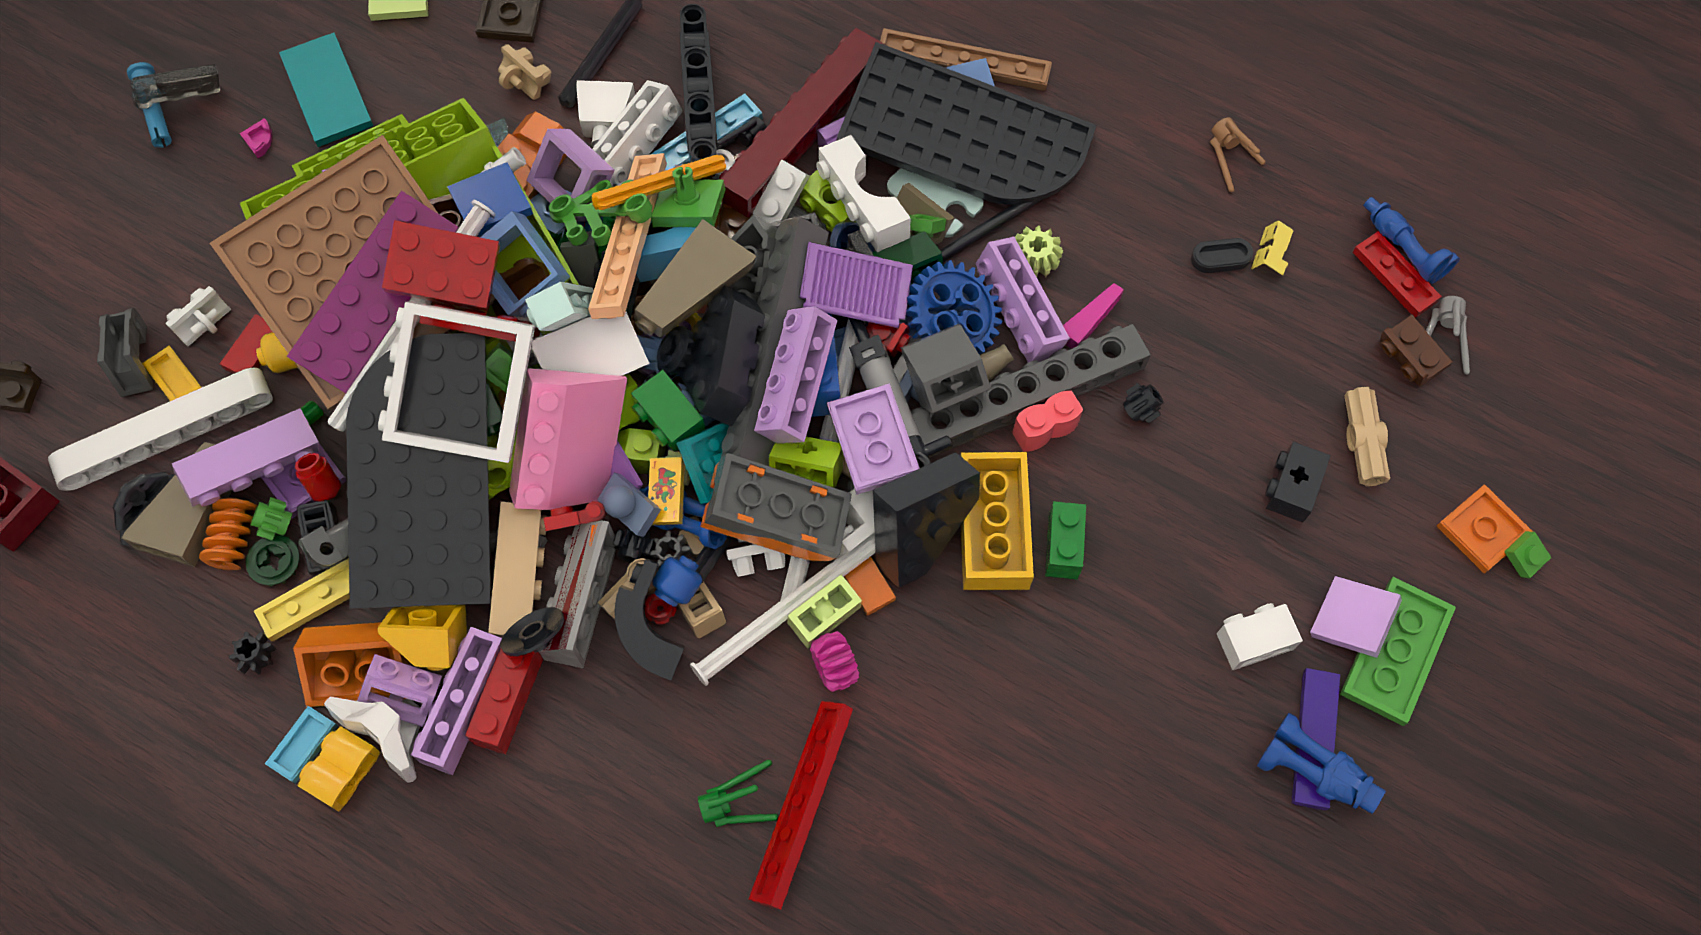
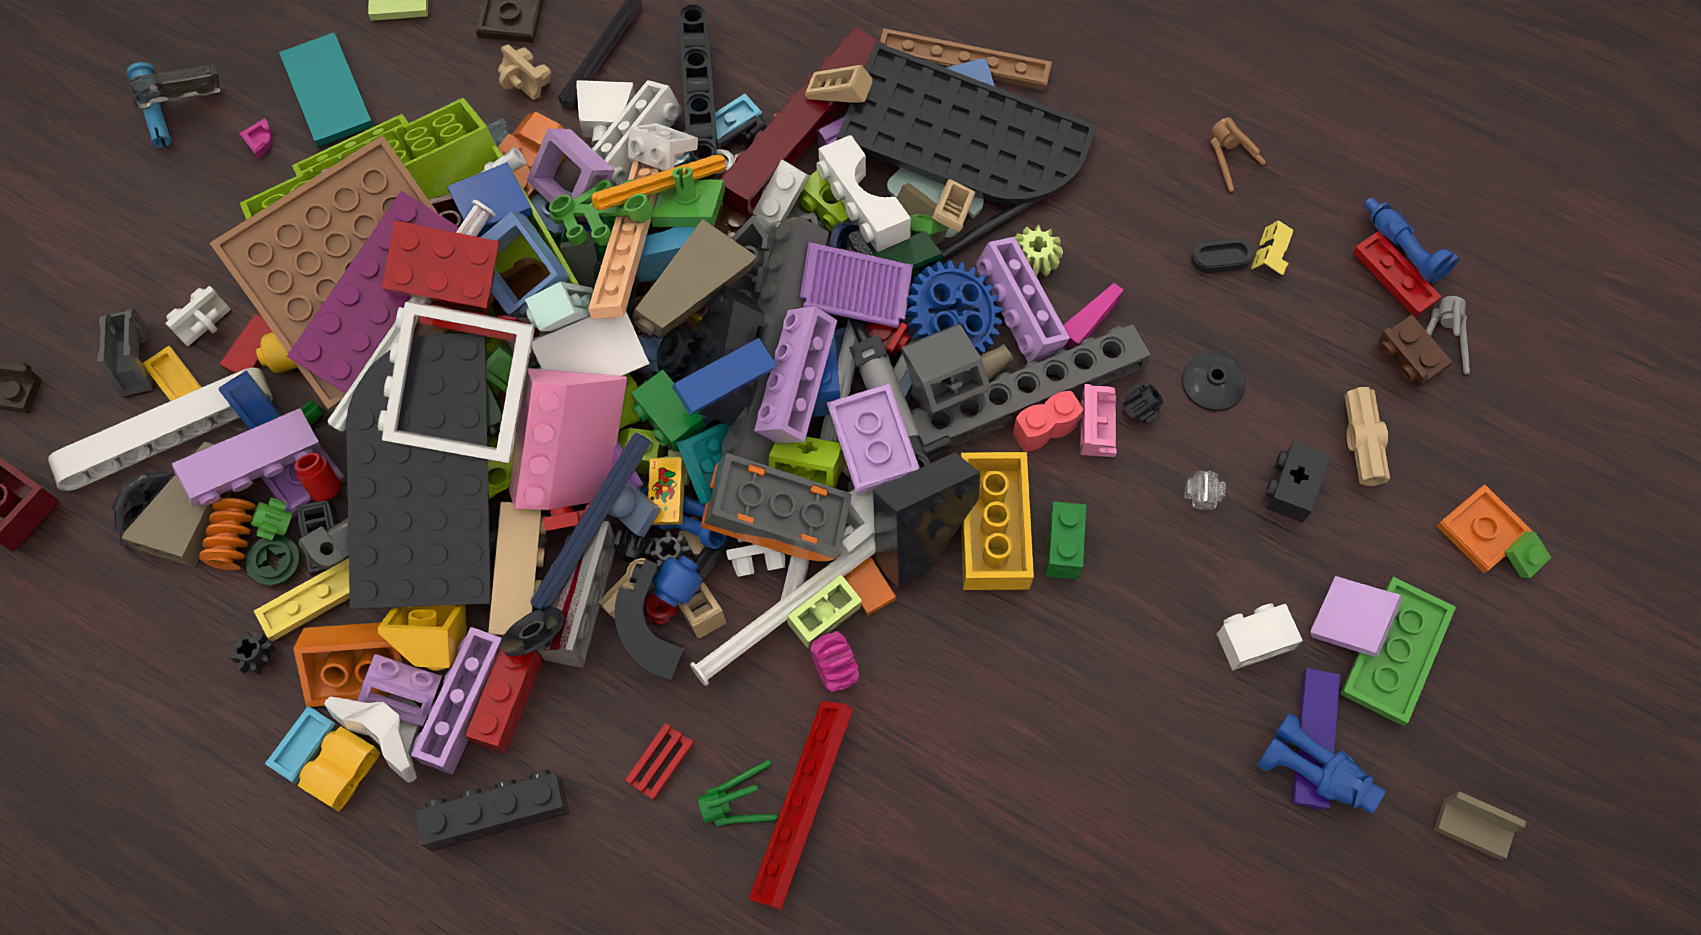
(249, 400): none -> blue tile
(492, 811): none -> black brick
(590, 521): none -> dark blue axle
(659, 145): none -> white bracket
(676, 737): none -> red tile
(724, 376): none -> blue tile
(841, 85): none -> tan slope
(953, 205): none -> tan slope
(1098, 421): none -> bright pink hinge
(1205, 490): none -> clear gear
(1212, 393): none -> black dish
(1478, 824): none -> dark tan panel

